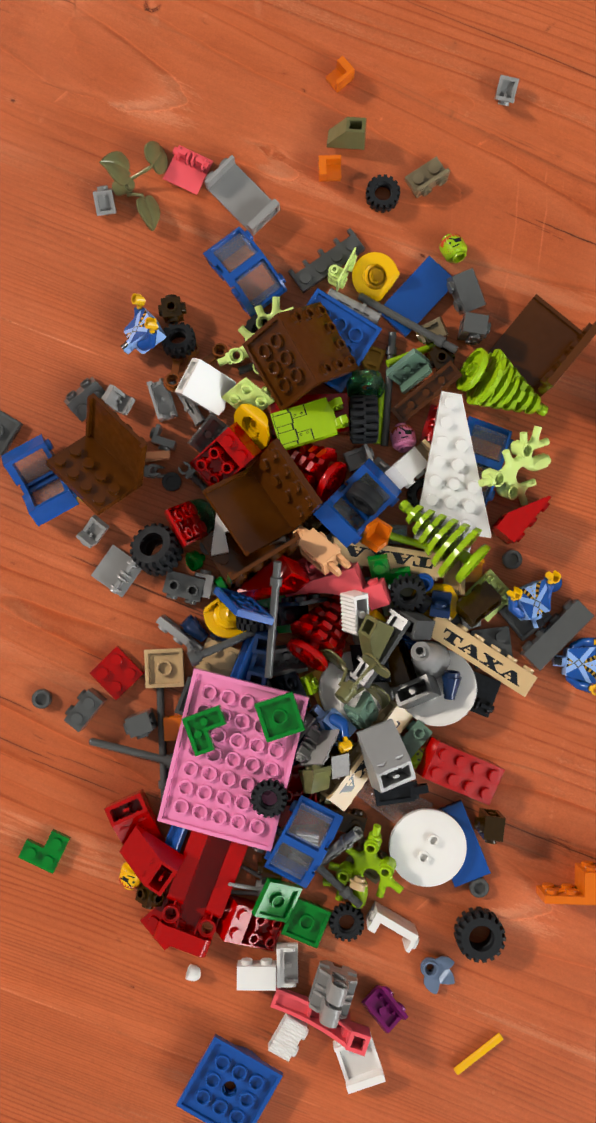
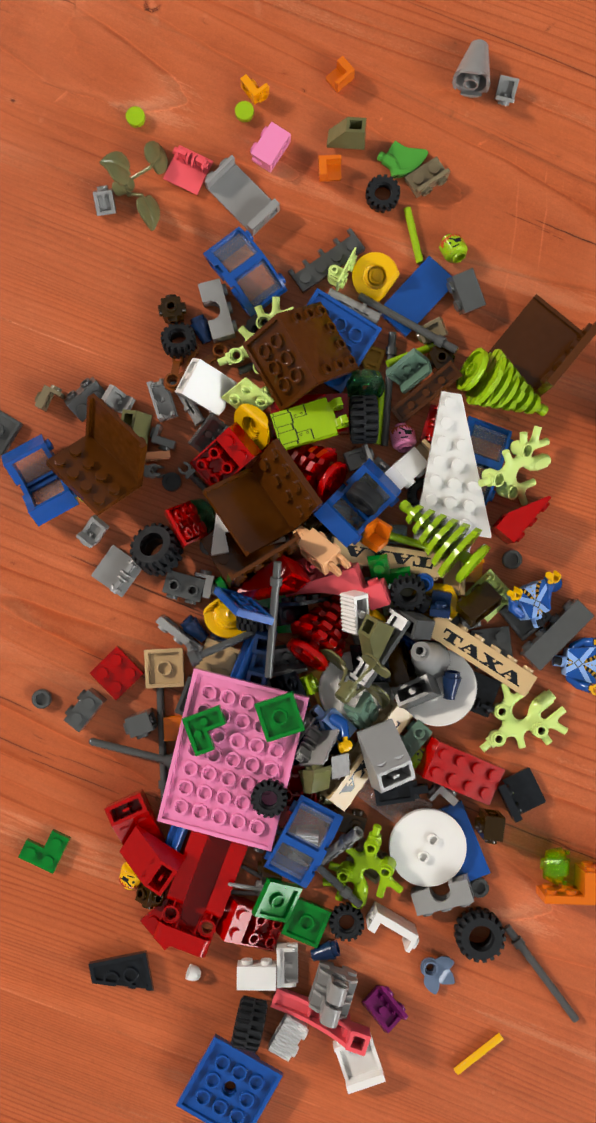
(44, 397): none -> dark tan bracket
(123, 970): none -> black wing
(135, 117): none -> lime tile
(138, 421): none -> olive slope
(144, 330): torso -> none
(194, 560): green tile -> none
(201, 328): none -> dark blue cone
(214, 294): none -> light grey arch
(244, 111): none -> lime tile
(249, 1024): none -> black tyre
(252, 90): none -> light orange bracket
(270, 147): none -> bright pink brick
(326, 951): none -> dark blue cone
(358, 883): tan plate -> none
(402, 160): none -> bright green arm
(413, 235): none -> lime bar
(428, 902): none -> light grey arch
(447, 793): none -> light grey bracket
(473, 71): none -> light grey cone
(473, 328): dark grey brick -> none
(519, 943): none -> dark grey bar
(520, 793): none -> black bracket
(532, 722): none -> yellowish green plant
(555, 865): none -> clear neon green cone

